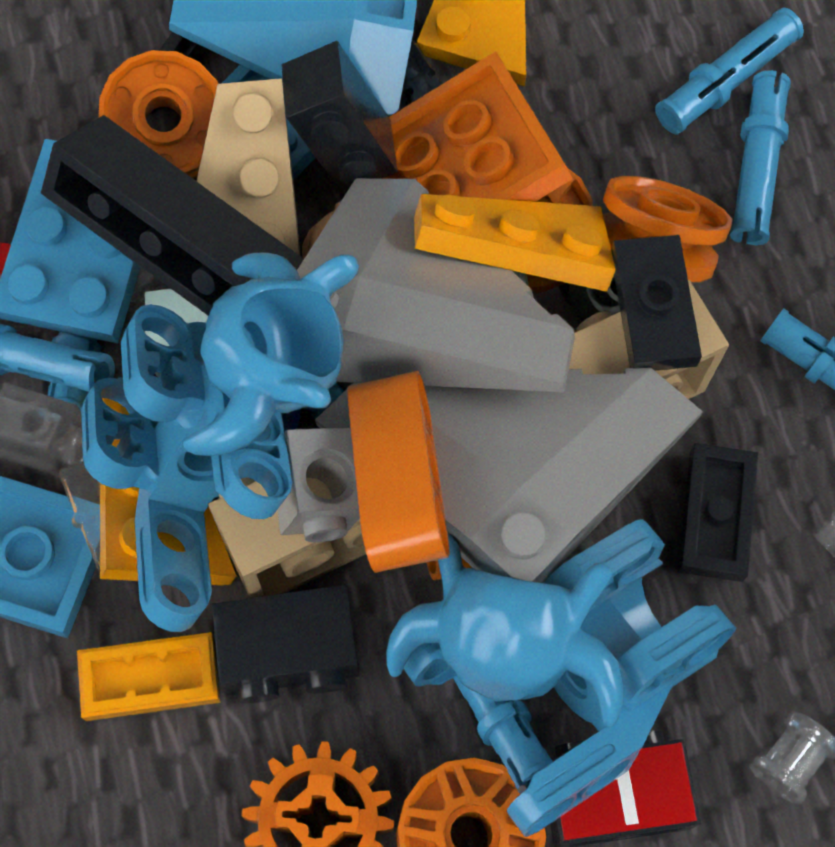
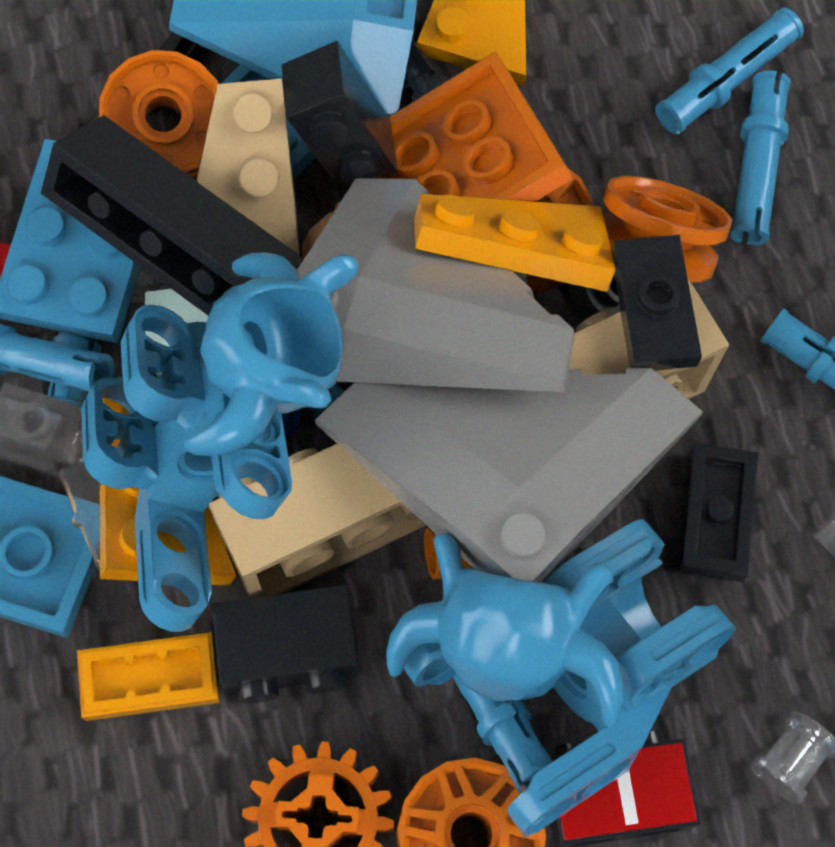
(329, 458): light grey brick -> none
(397, 472): orange beam -> none

